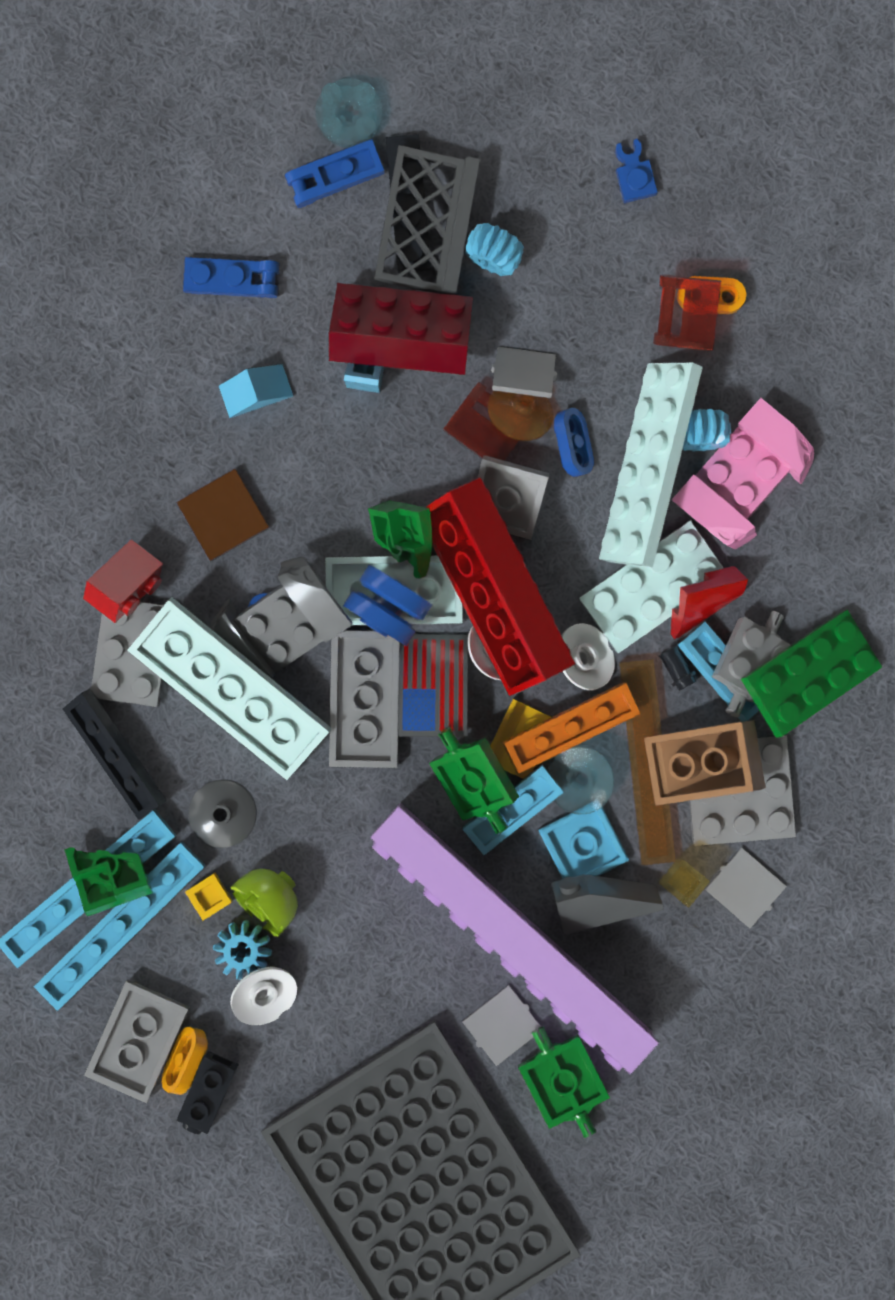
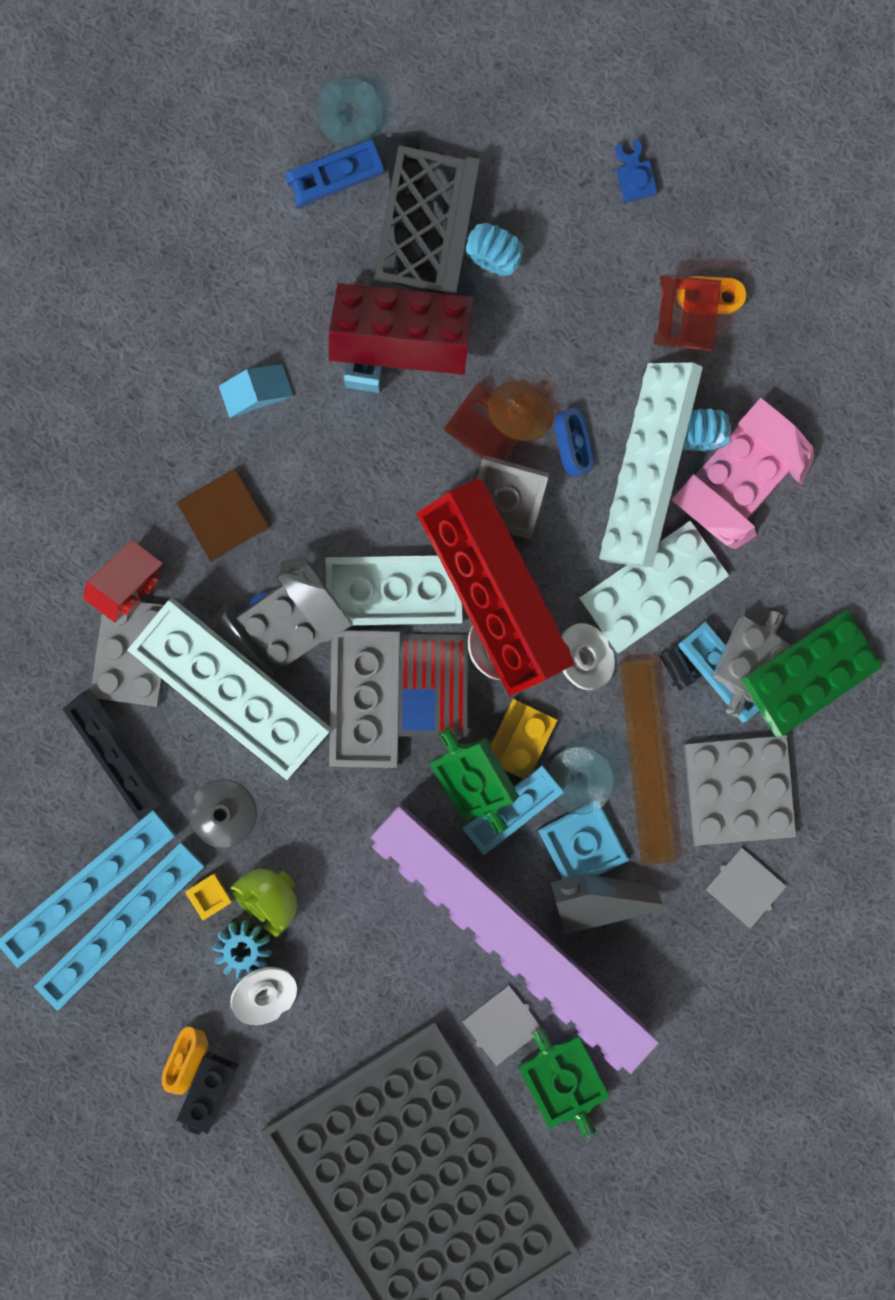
(107, 878): green slope -> none
(137, 1041): light grey plate -> none
(230, 277): blue plate -> none
(387, 605): blue wheel -> none
(404, 532): green slope -> none
(524, 372): light grey piece -> none
(571, 727): orange plate -> none
(683, 882): clear yellow panel -> none
(705, 763): medium nougat slope -> none
(706, 598): red slope -> none

